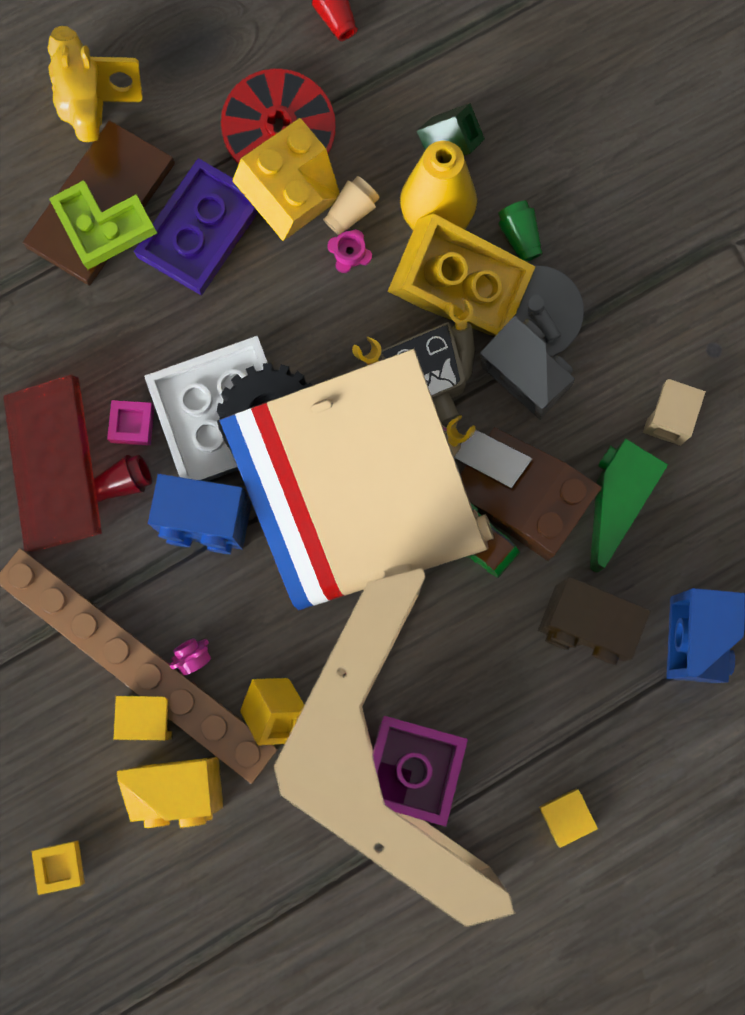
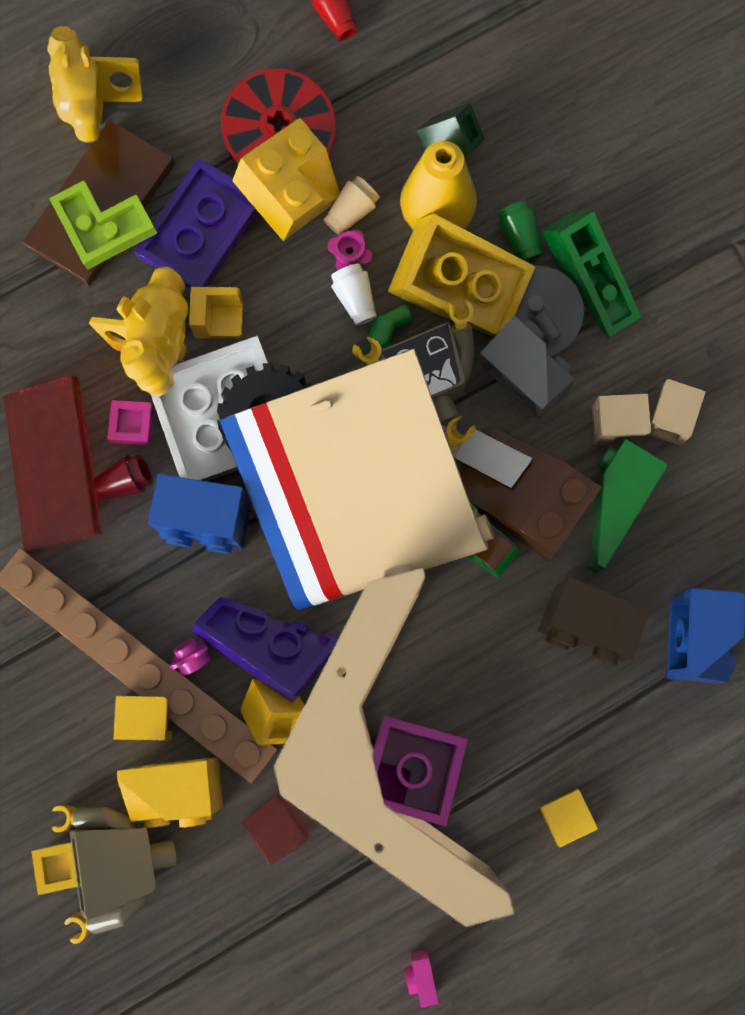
(111, 866): none -> dark tan torso
(152, 329): none -> yellow piece
(216, 312): none -> yellow panel
(269, 649): none -> dark purple wing
(275, 829): none -> clear red panel
(355, 293): none -> white cone
(386, 324): none -> green arm
(420, 978): none -> dark pink plate
(588, 261): none -> green slope
(620, 417): none -> tan panel

